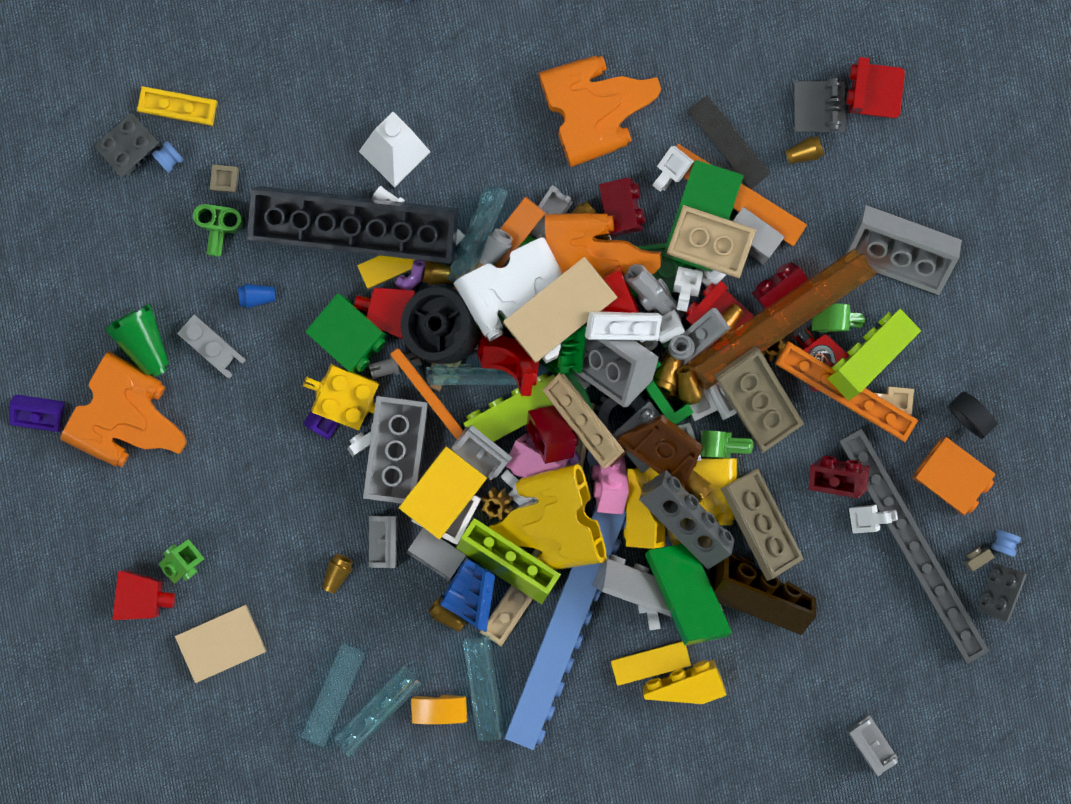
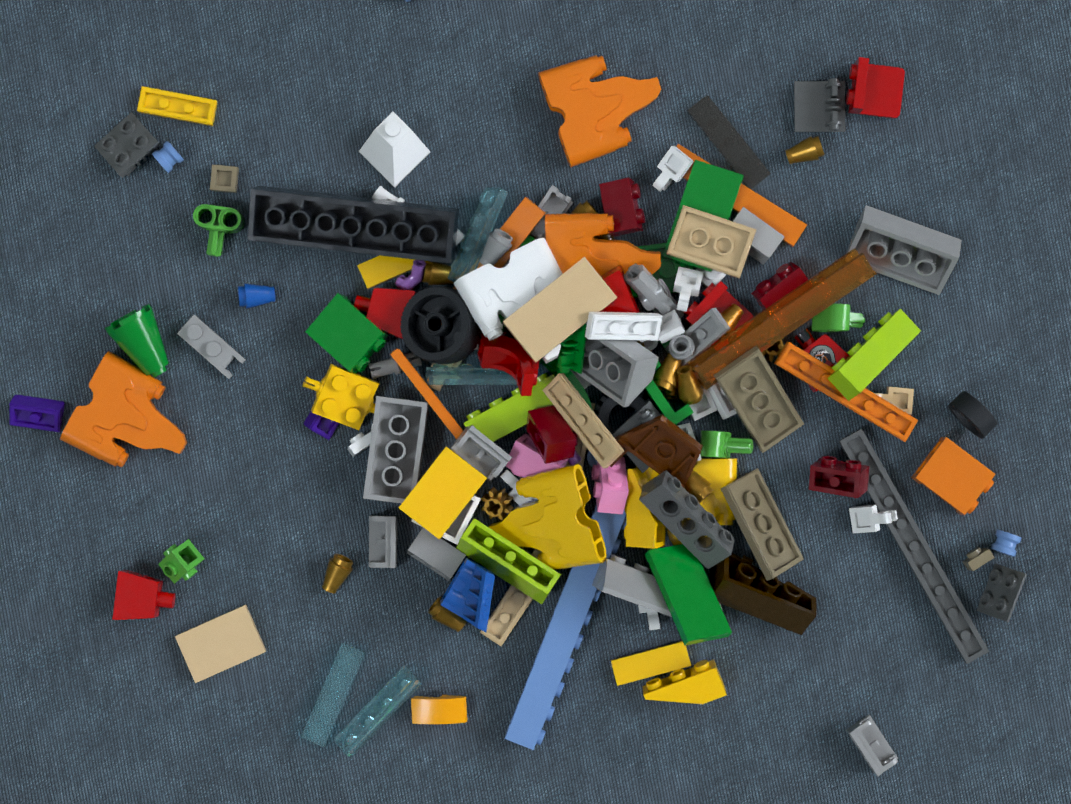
(483, 688): clear light blue plate -> none

